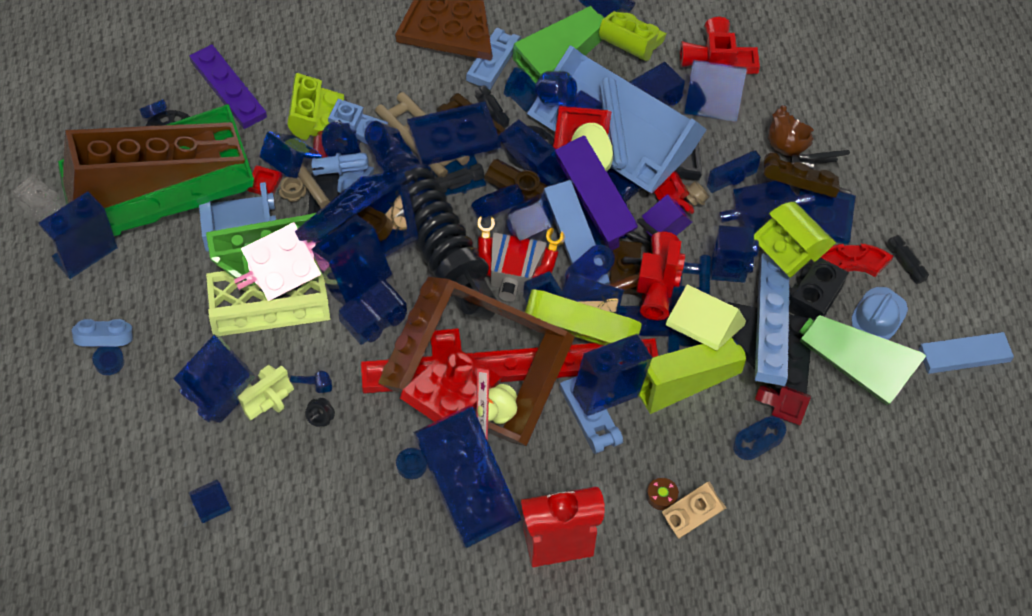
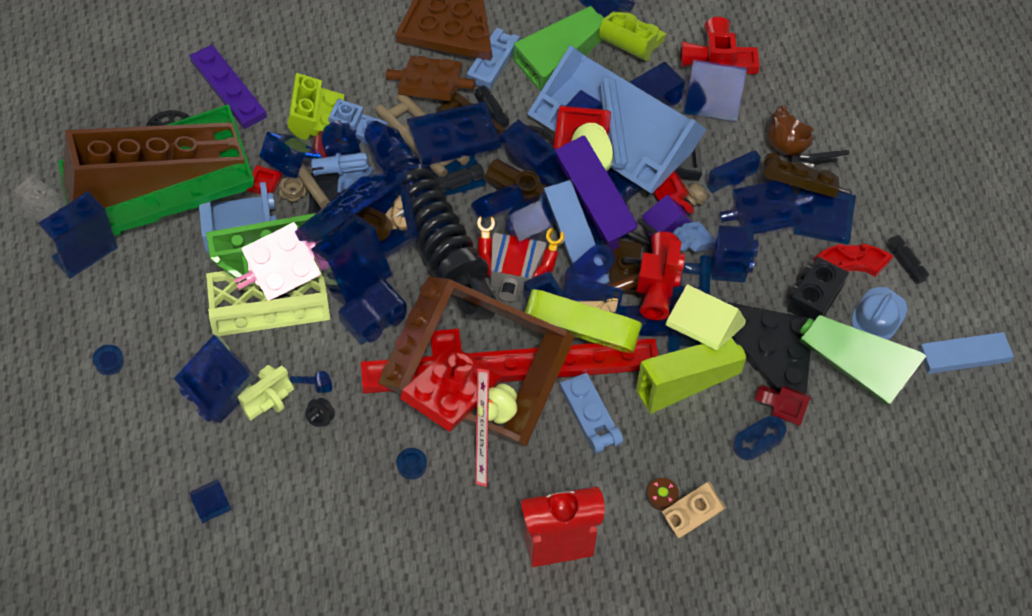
(102, 333): medium blue plate -> none
(153, 109): clear blue tile -> none
(430, 78): none -> reddish brown plate
(467, 476): clear blue plate -> none
(521, 89): clear blue tile -> none
(556, 88): clear blue head -> none
(603, 375): clear blue window -> none
(694, 237): none -> medium blue plate
(772, 323): medium blue plate -> none
(792, 238): lime brick -> none

